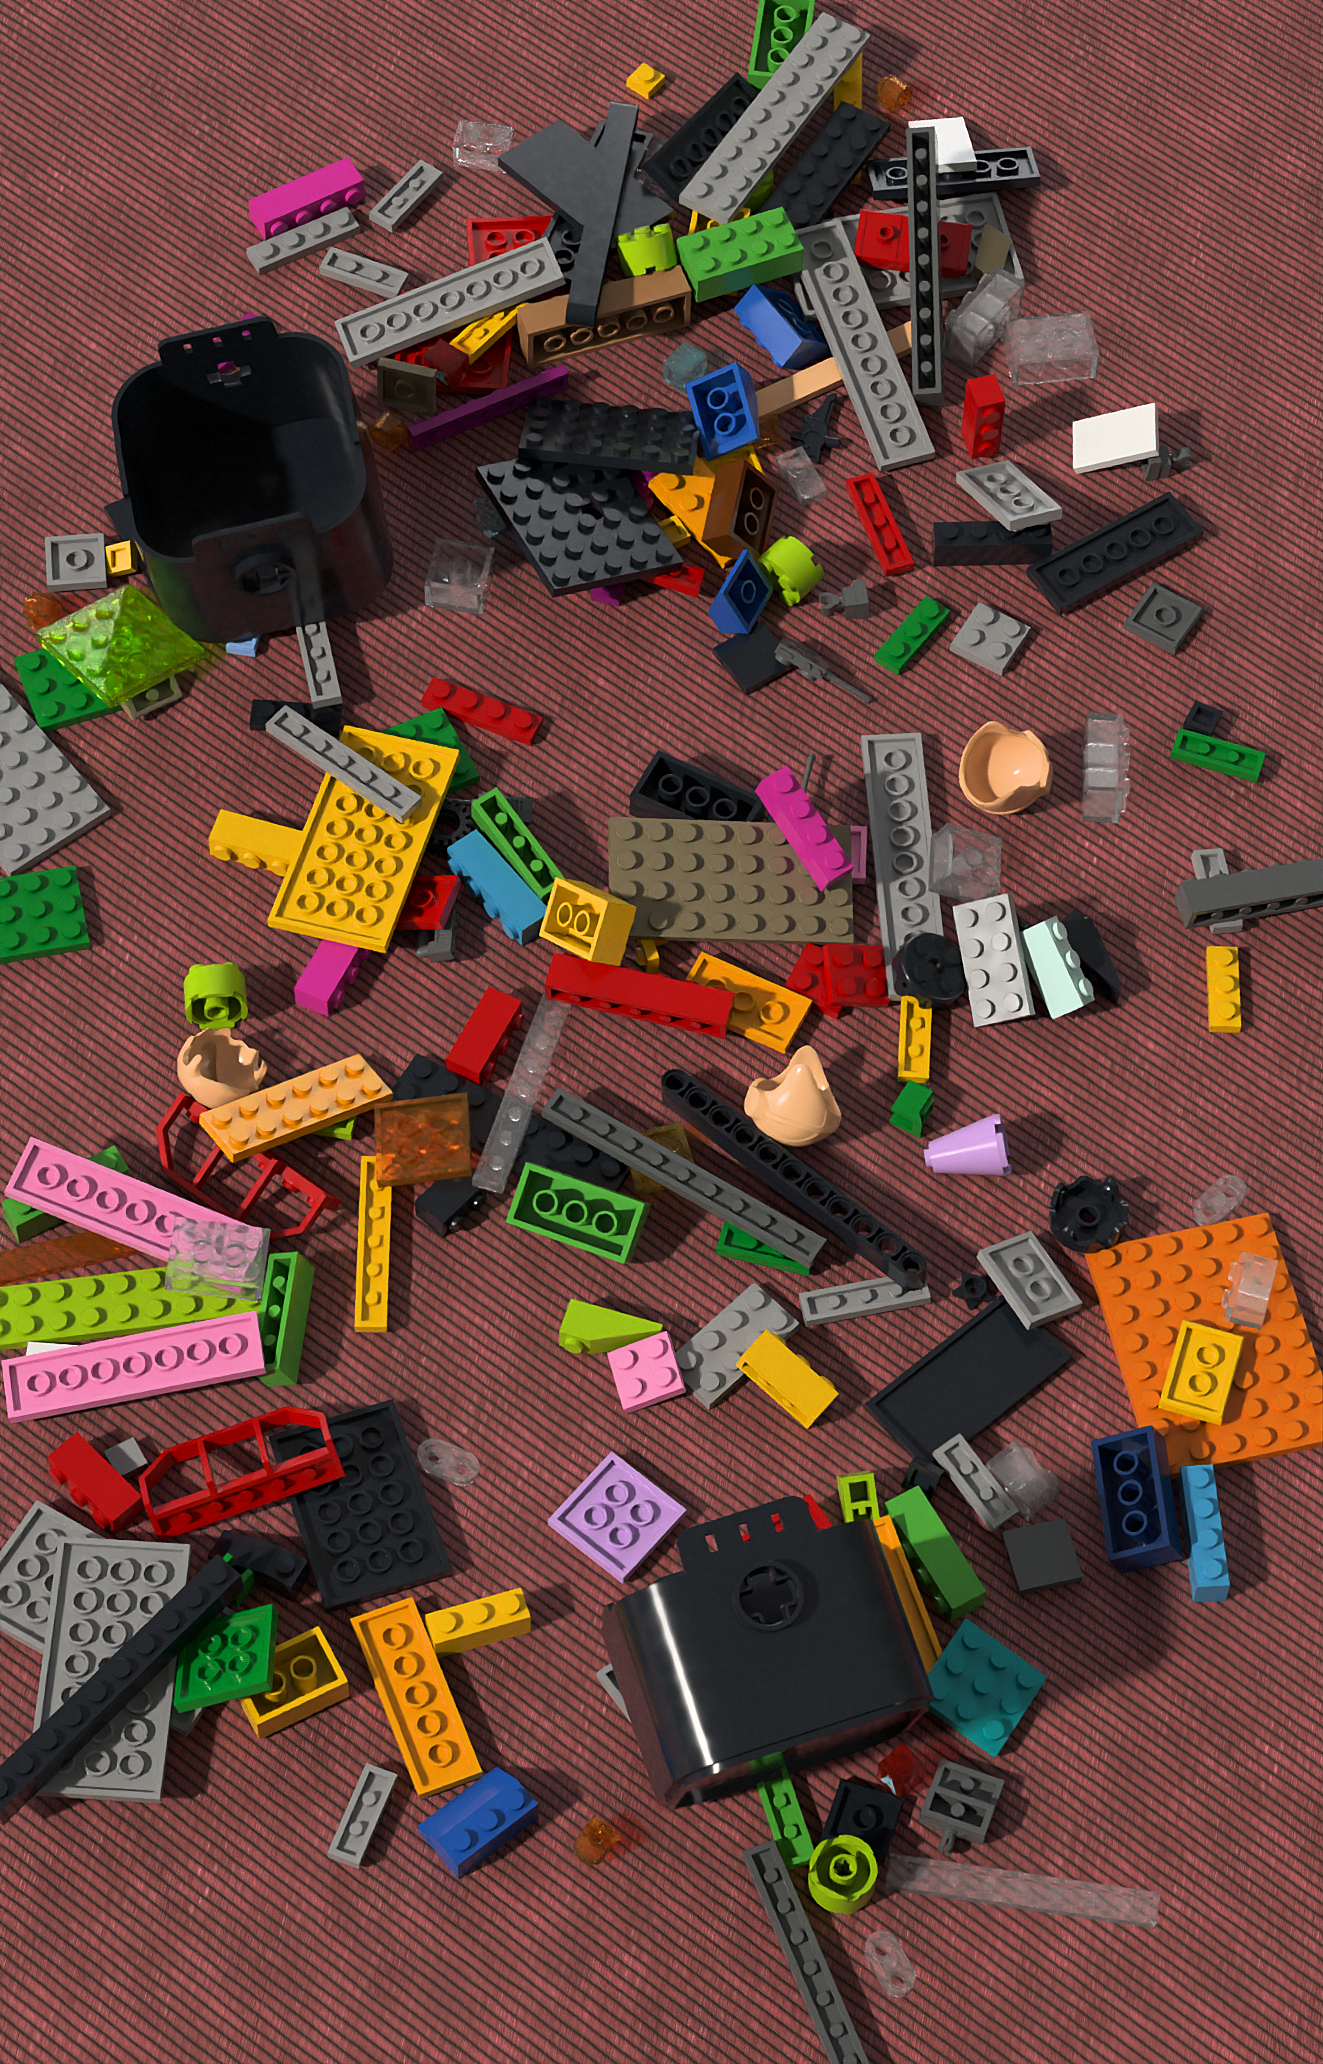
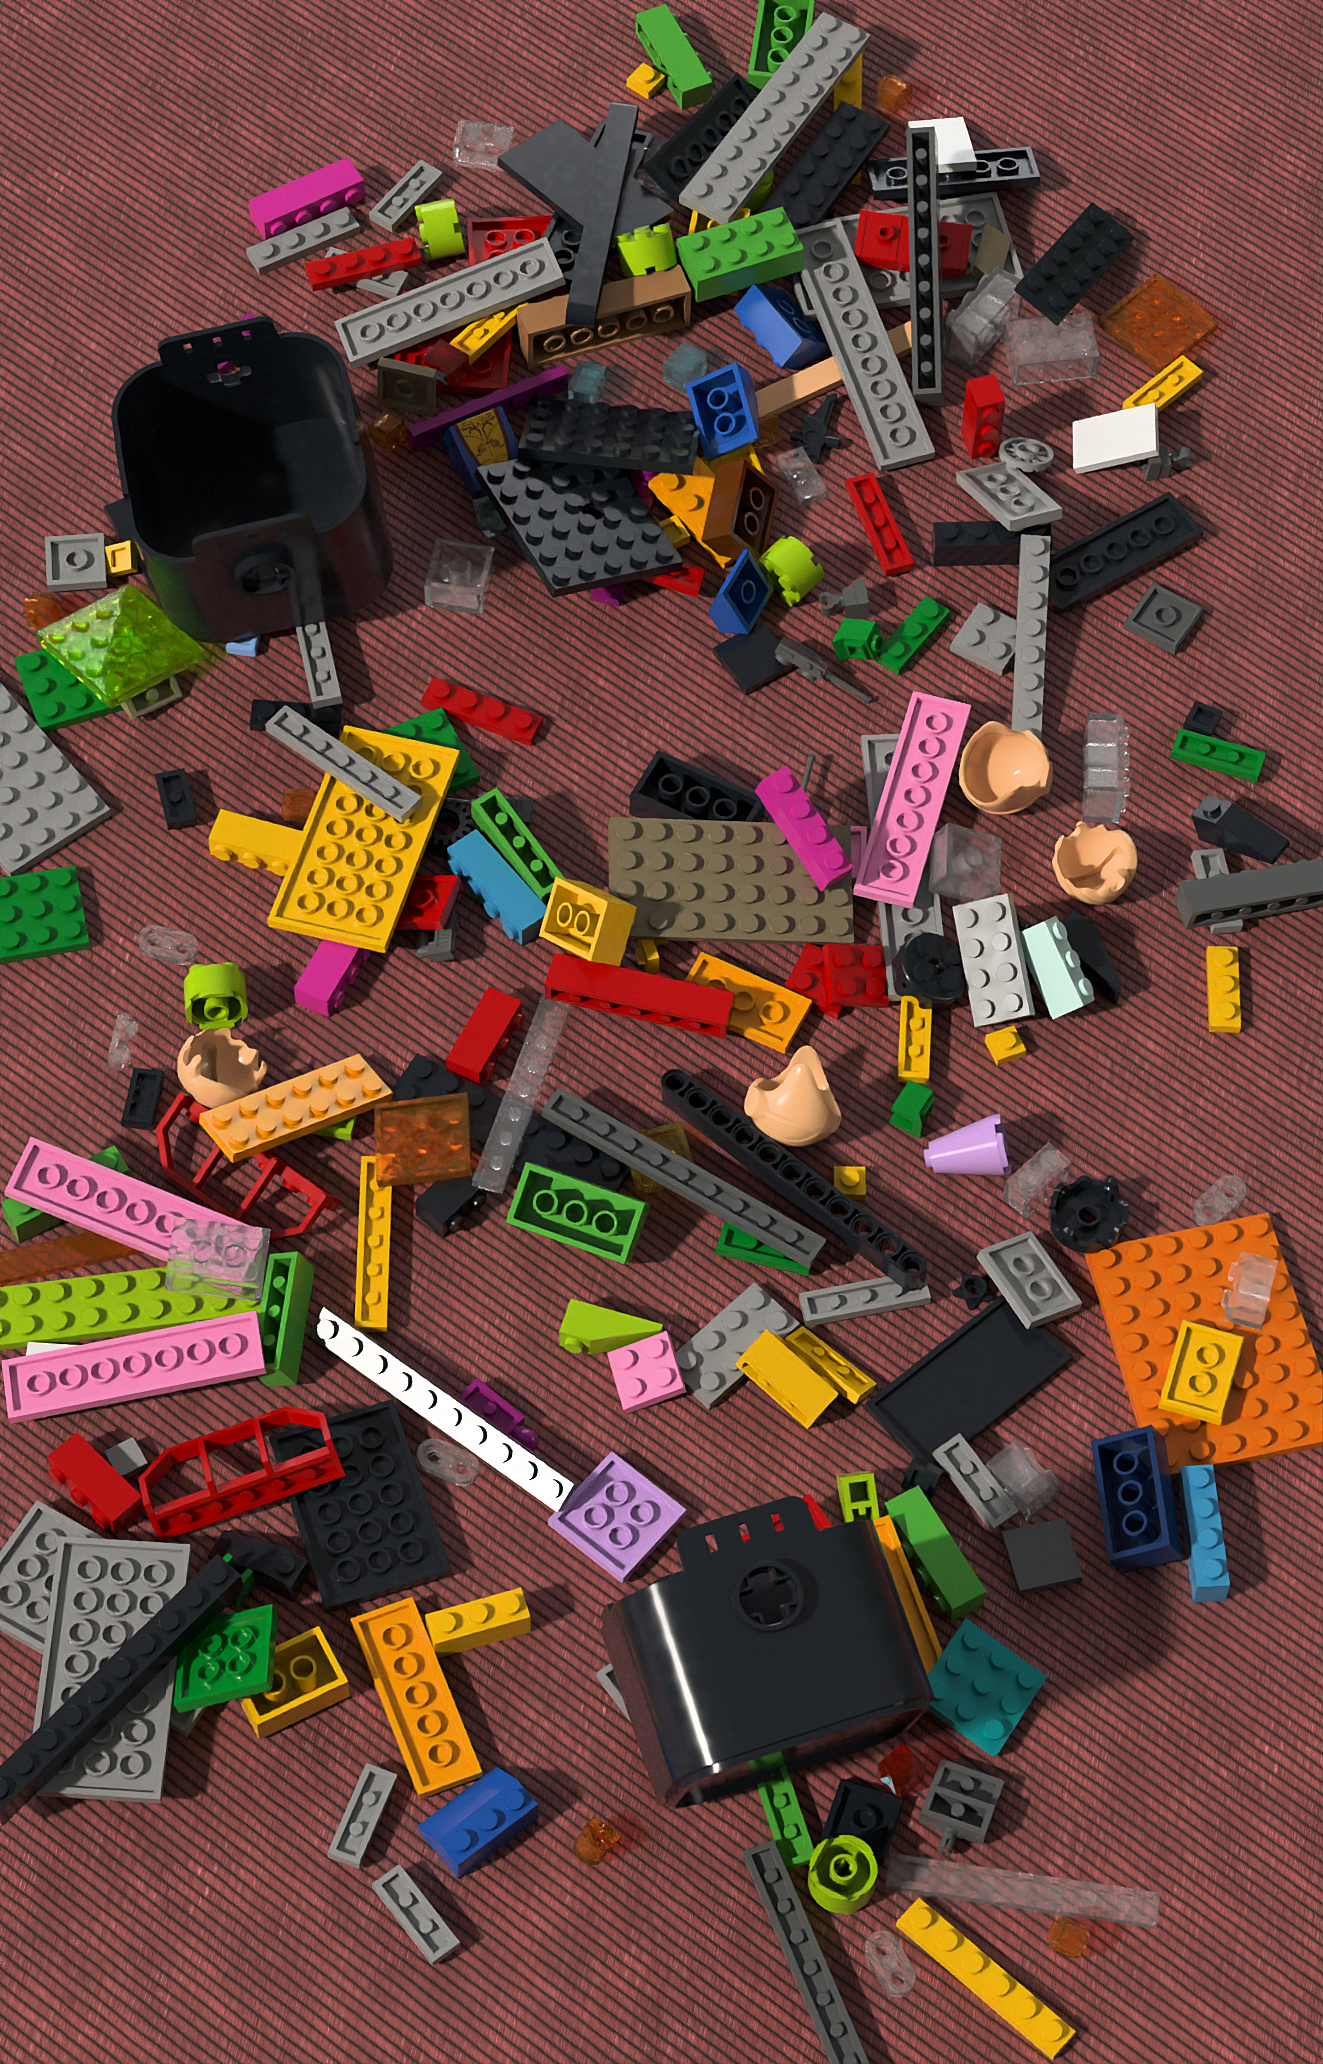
(119, 1049): none -> clear plate
(143, 1099): none -> black plate
(169, 945): none -> clear plate
(176, 799): none -> black plate
(297, 804): none -> clear orange plate
(363, 264): none -> red plate
(416, 1915): none -> light grey plate
(440, 229): none -> lime brick
(443, 1409): none -> plate
(479, 443): none -> slope
(499, 1412): none -> magenta plate
(587, 382): none -> clear light blue brick
(674, 56): none -> bright green brick
(828, 1363): none -> yellow plate
(850, 1181): none -> yellow plate
(857, 640): none -> green window
(912, 800): none -> bright pink plate
(985, 1978): none -> yellow plate
(1005, 1045): none -> yellow plate
(1026, 454): none -> light grey wheel
(1031, 634): none -> light grey plate
(1036, 1180): none -> clear brick
(1068, 1937): none -> clear orange plate
(1074, 263): none -> black plate
(1095, 863): none -> light nougat piece
(1157, 323): none -> clear orange plate
(1166, 385): none -> yellow plate
(1236, 830): none -> black slope

